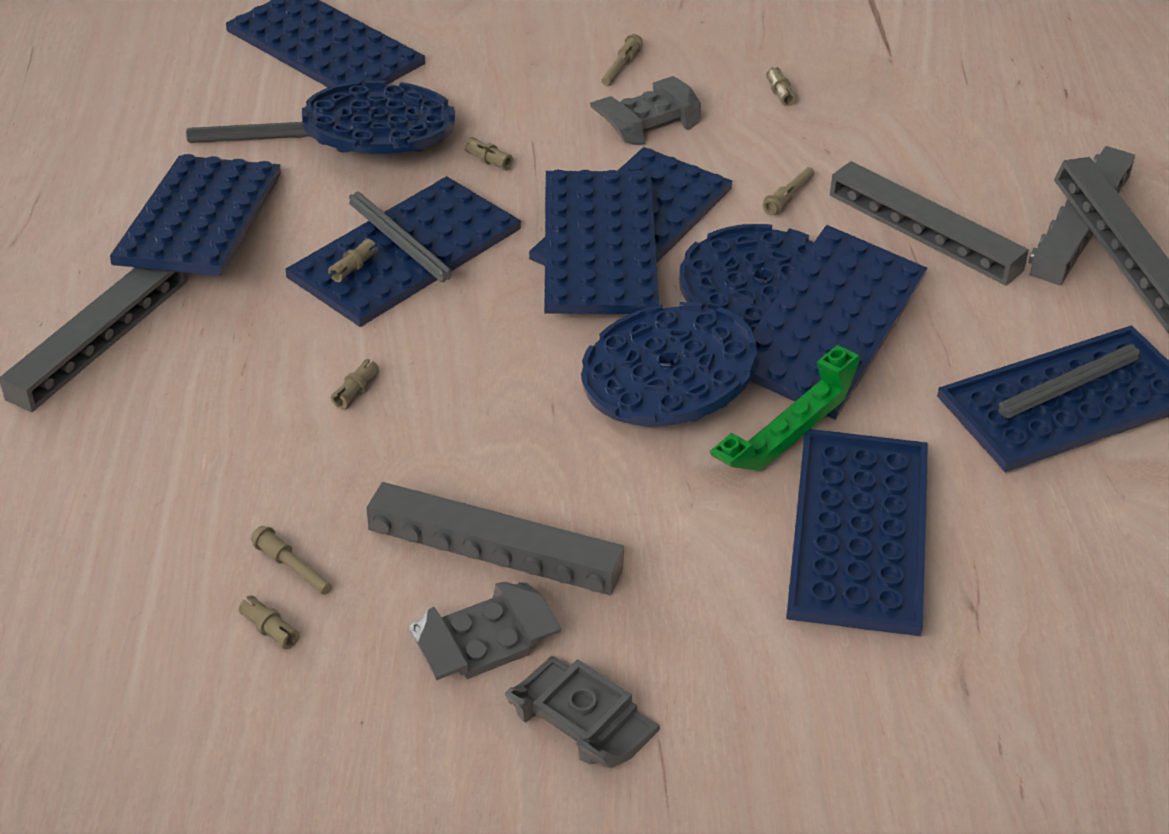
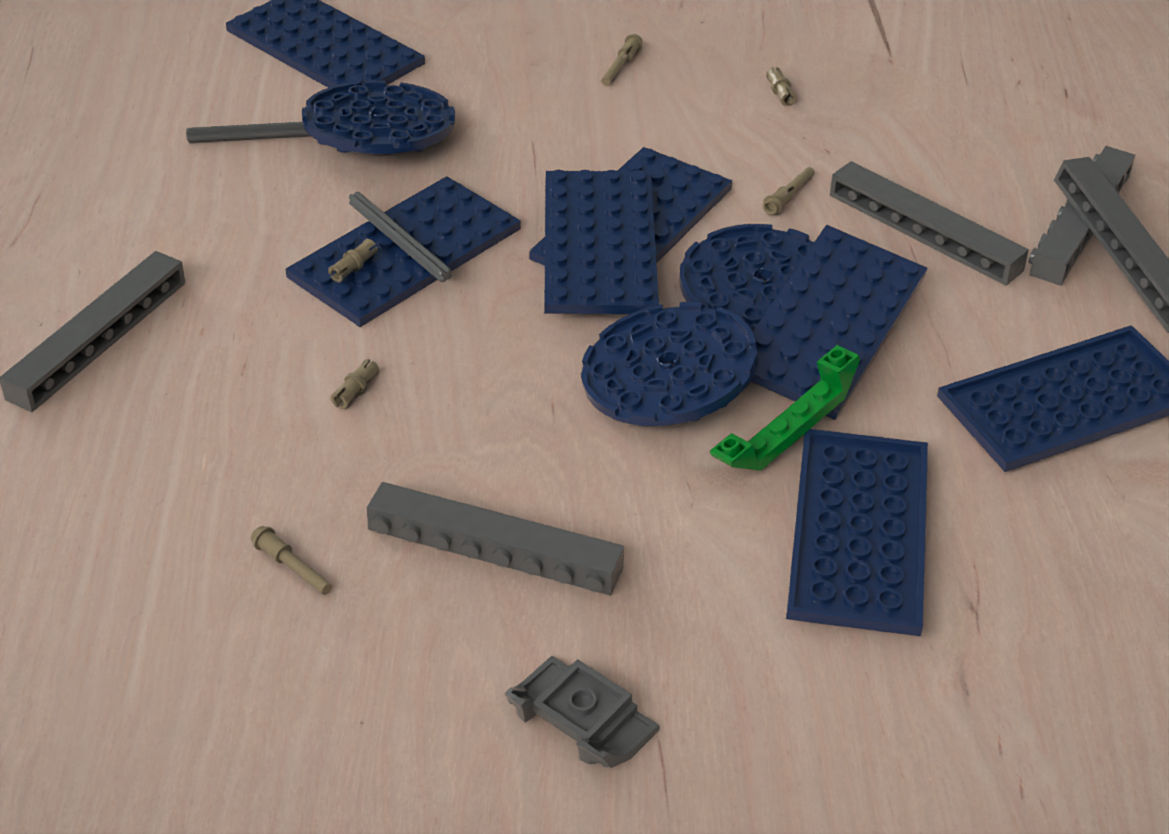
(197, 215): dark blue plate -> none
(269, 622): dark tan pin -> none
(486, 632): dark grey piece -> none
(489, 153): dark tan pin -> none
(666, 102): dark grey piece -> none
(1068, 381): dark grey axle -> none

